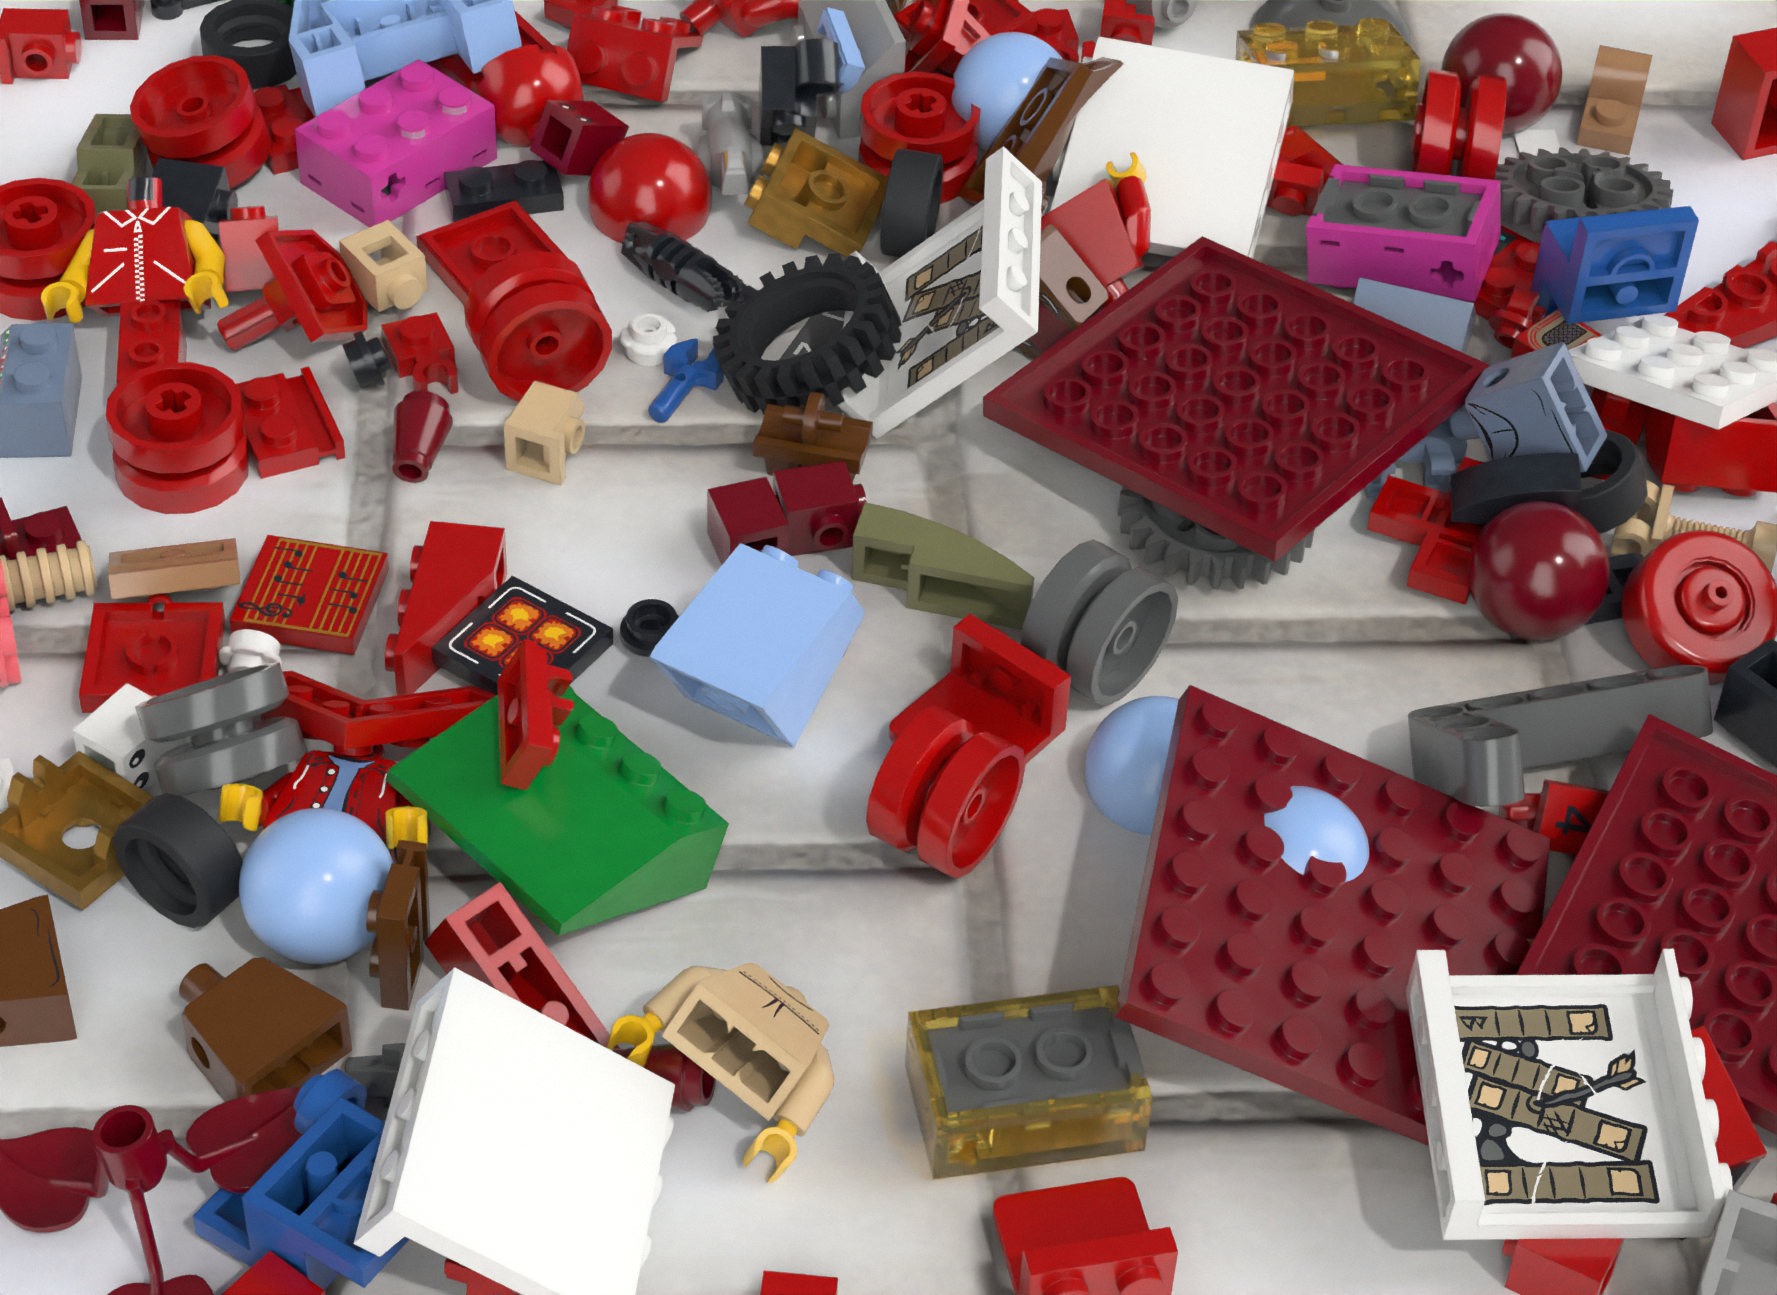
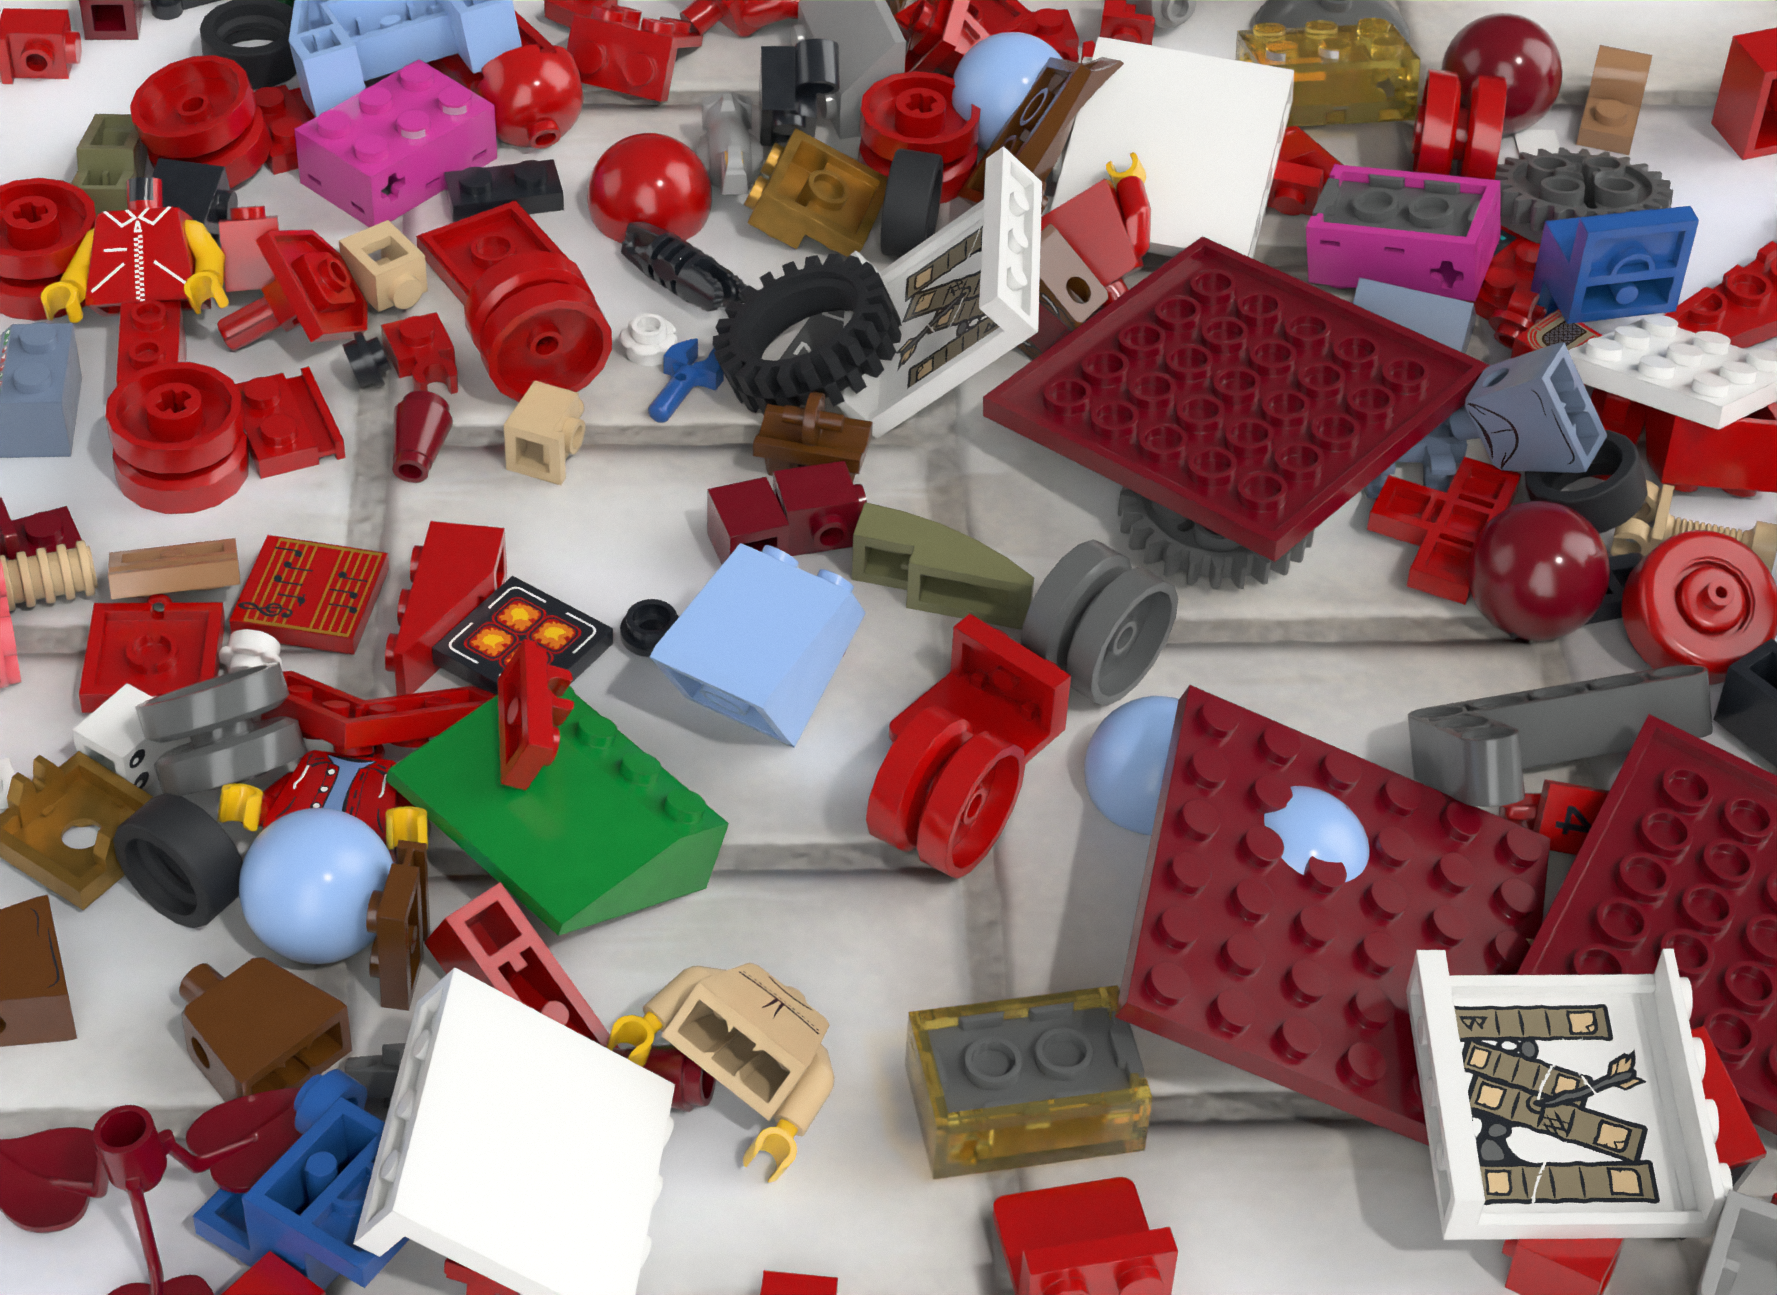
(575, 135): dark red brick -> none
(836, 28): light blue plate -> none
(1498, 484): black slope -> none

